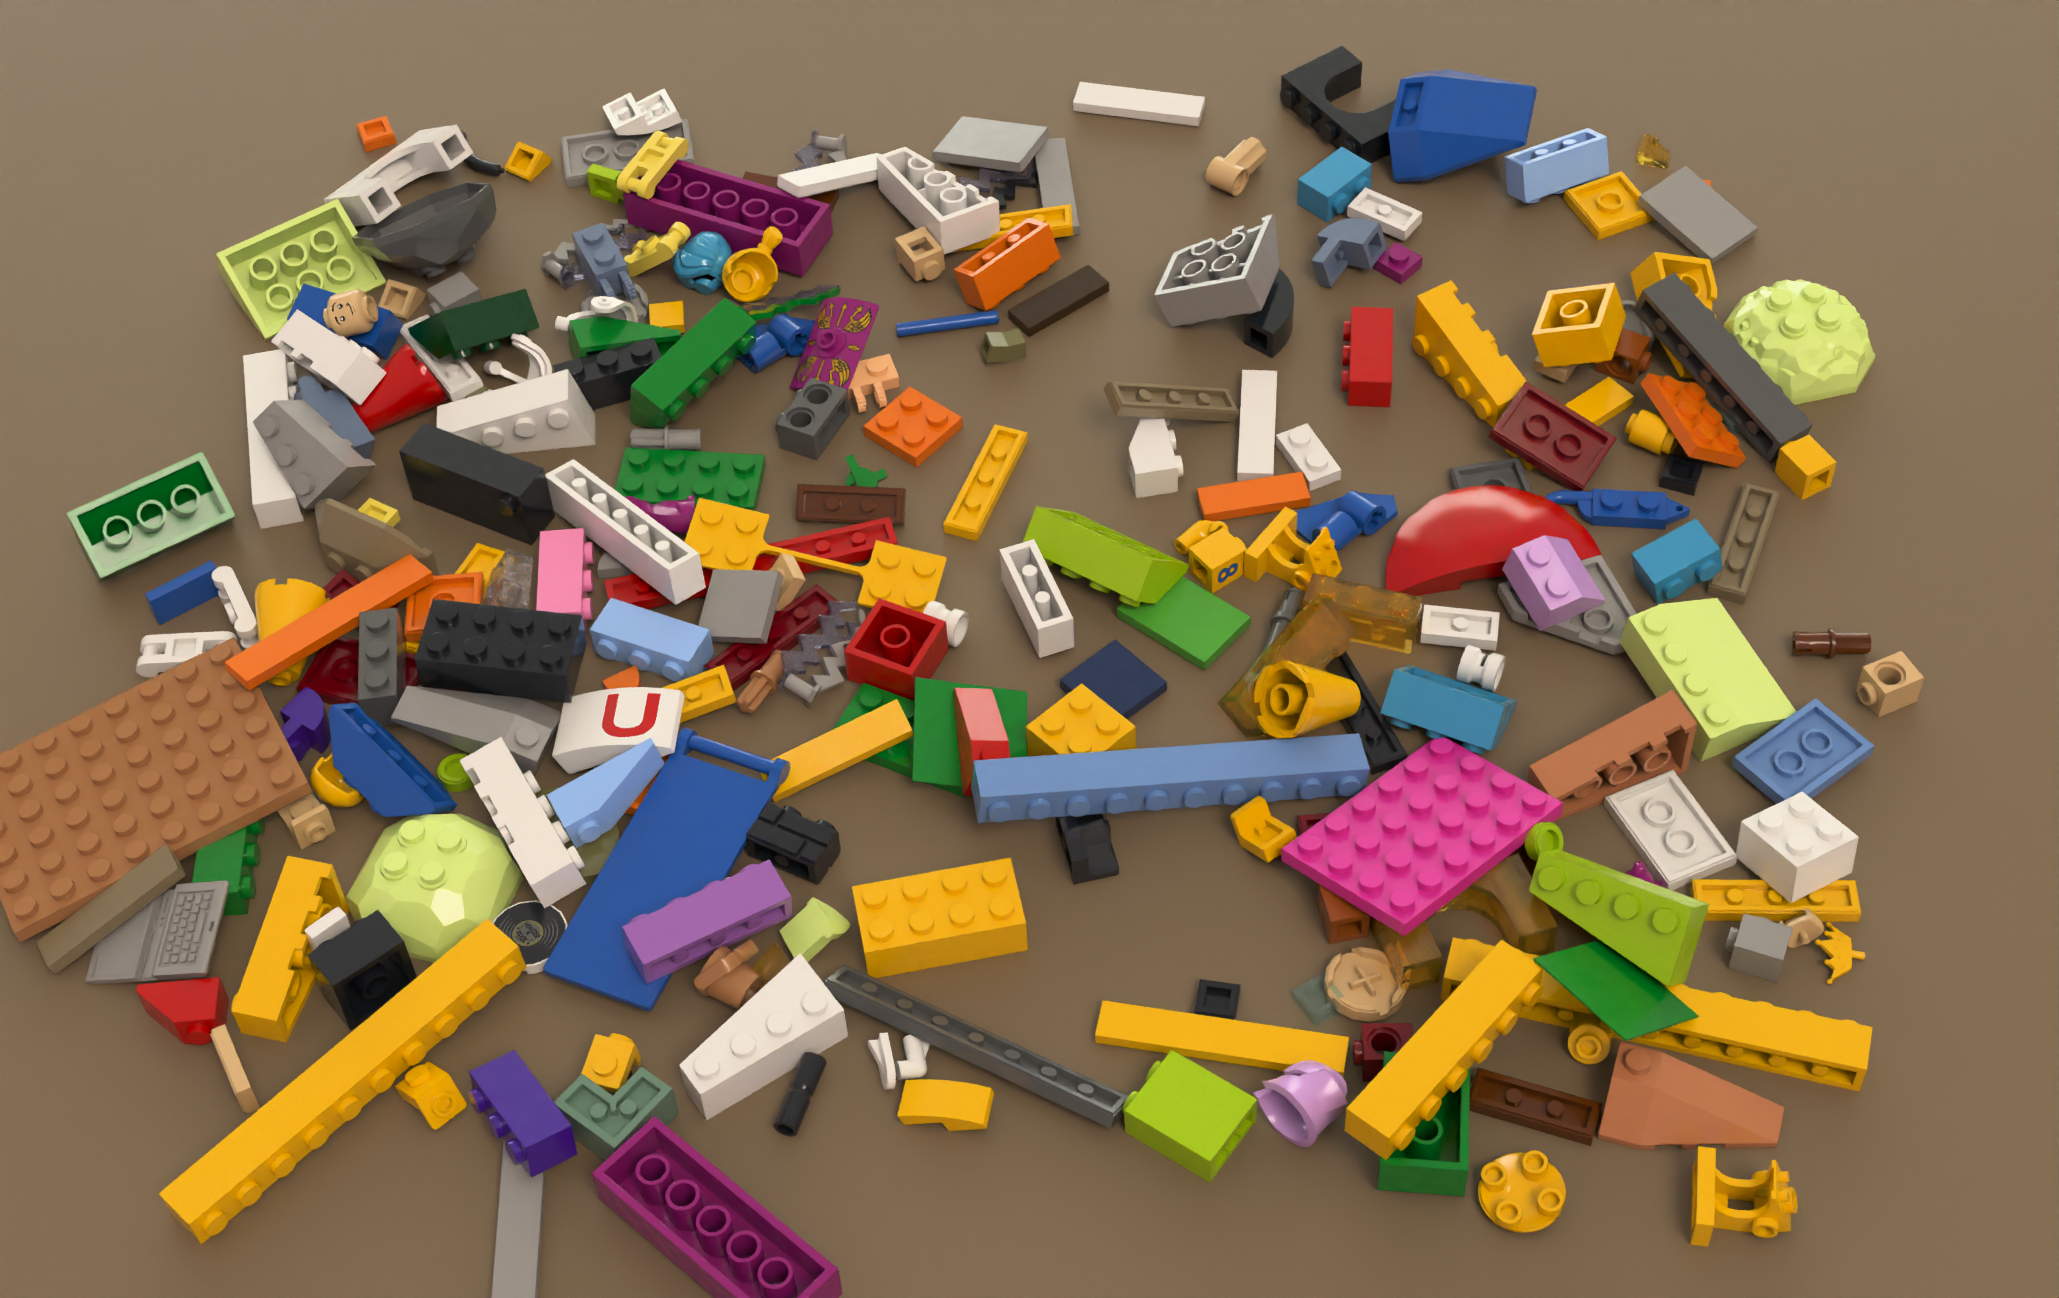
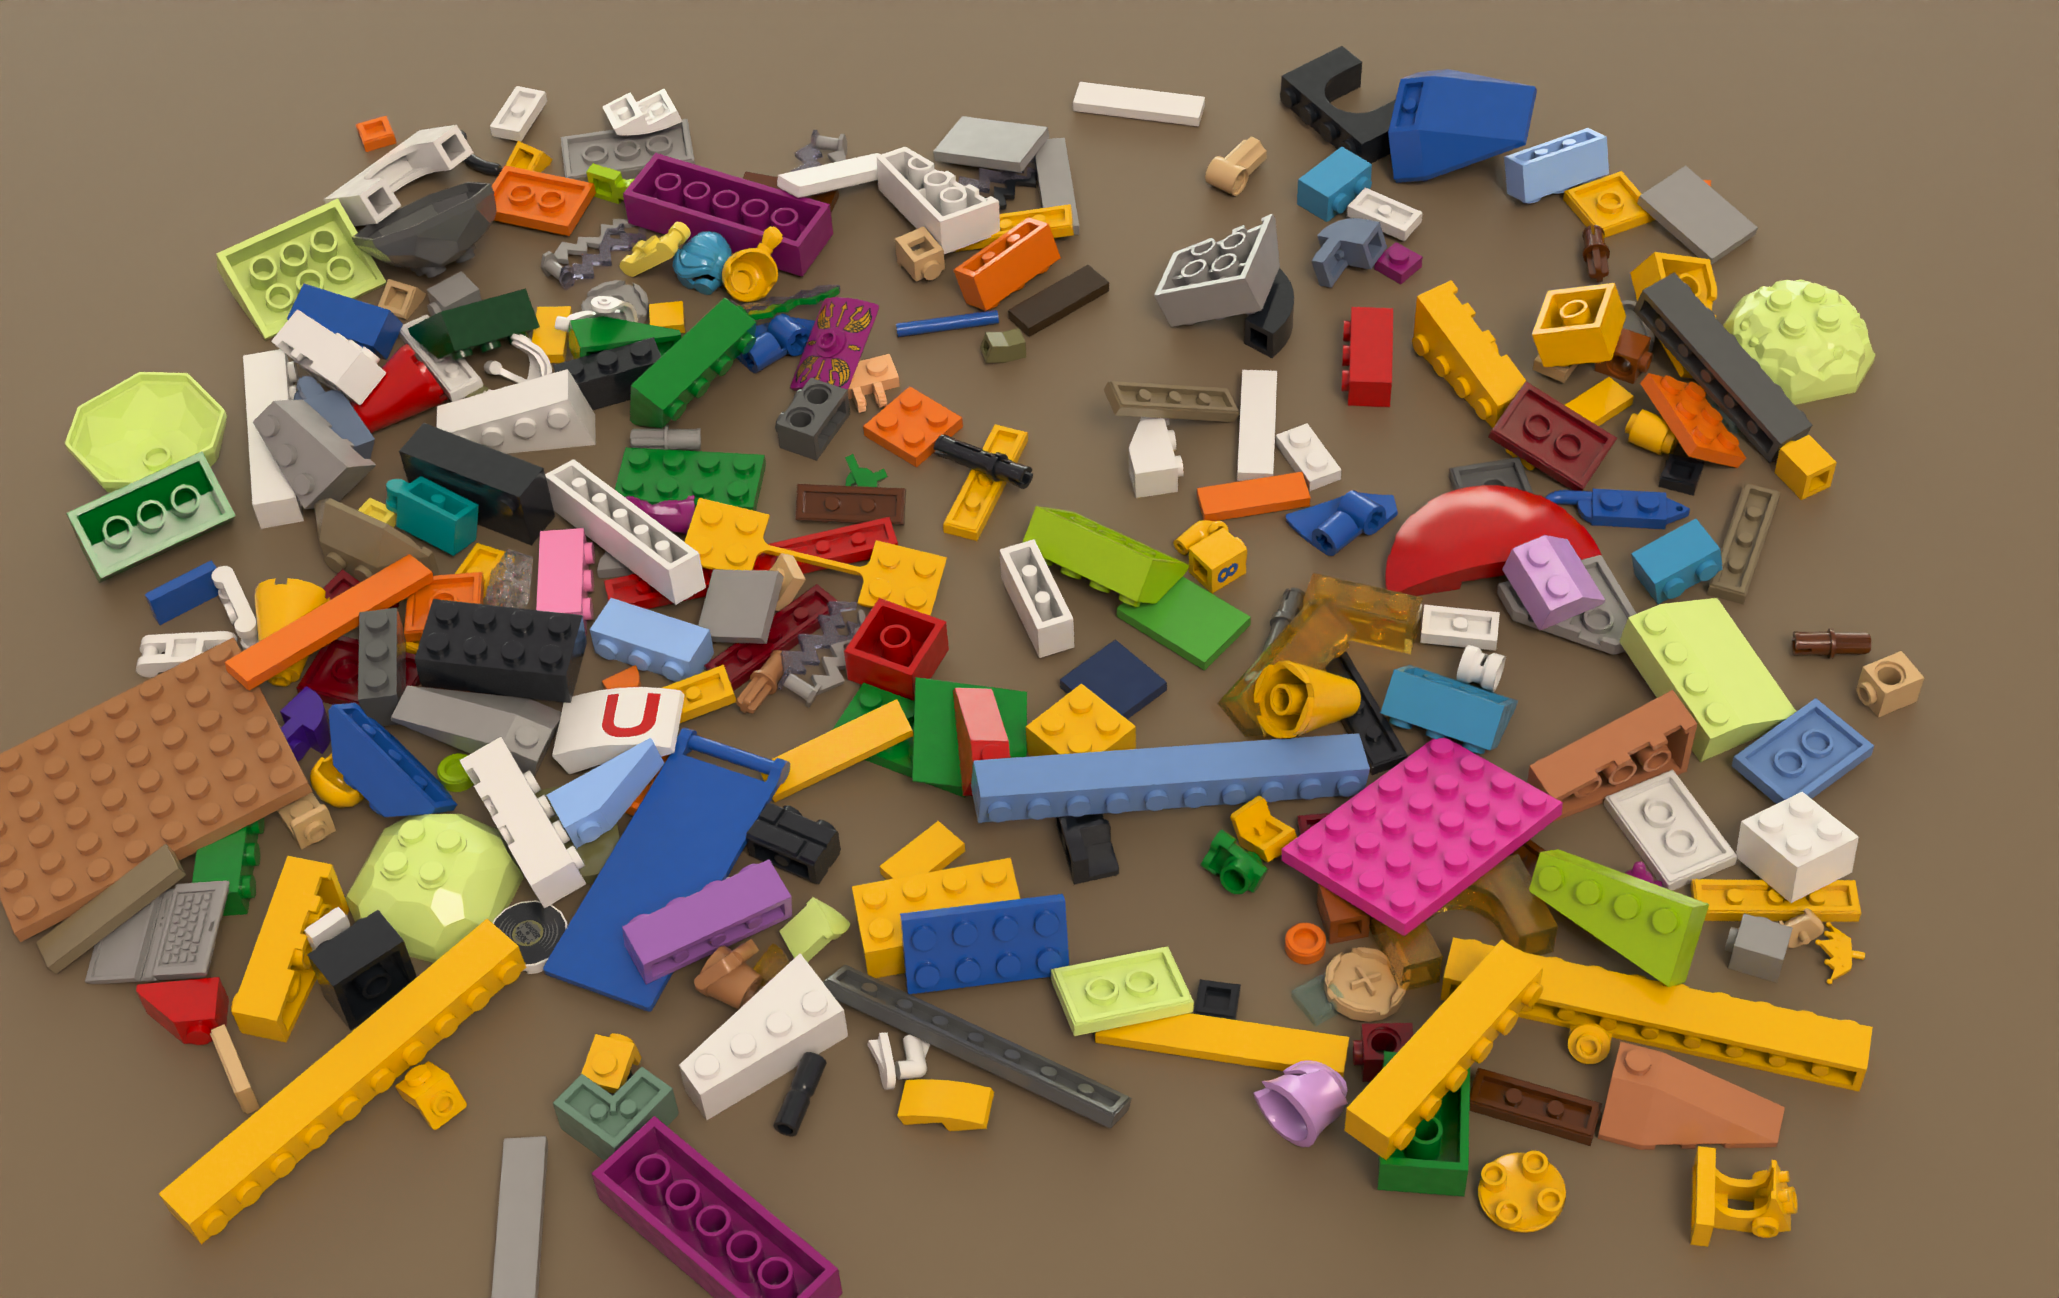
(145, 428): none -> yellowish green rock
(351, 313): tan head -> none
(433, 513): none -> teal brick
(518, 113): none -> white plate
(521, 1114): dark purple brick -> none
(540, 200): none -> orange plate
(549, 339): none -> yellow tile
(602, 262): sand blue hinge -> none
(652, 164): light yellow plate -> none
(925, 854): none -> yellow tile
(956, 621): white wheel -> none
(984, 943): none -> blue plate
(995, 466): none -> black pin
(1121, 991): none -> yellowish green tile
(1189, 1115): lime brick -> none
(1237, 867): none -> green plate
(1279, 547): yellow tile -> none
(1305, 943): none -> orange tile
(1543, 837): lime tile -> none
(1596, 253): none -> reddish brown axle
(1616, 989): green piece -> none
(1652, 153): clear yellow tile -> none

